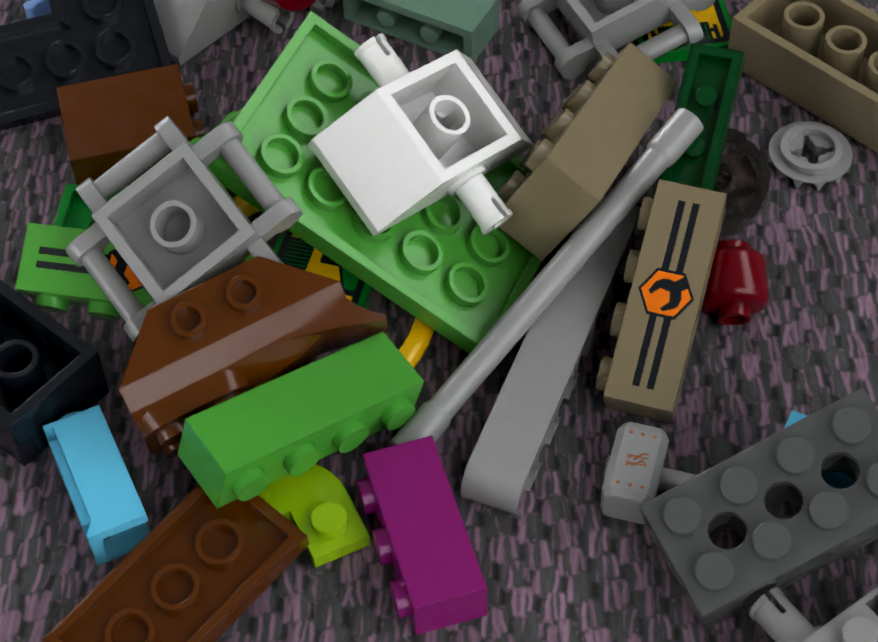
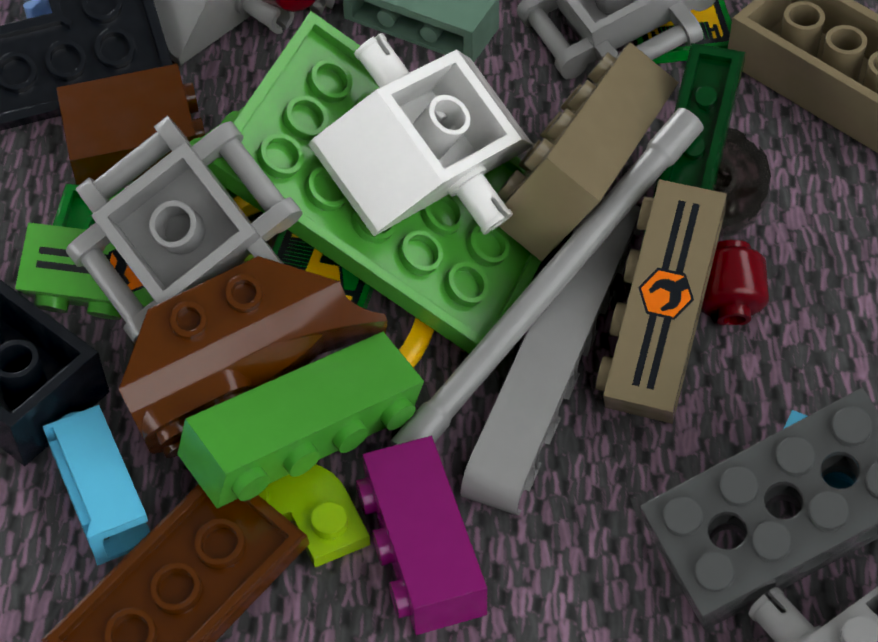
(637, 471): light grey piece -> none
(823, 141): light grey gear -> none

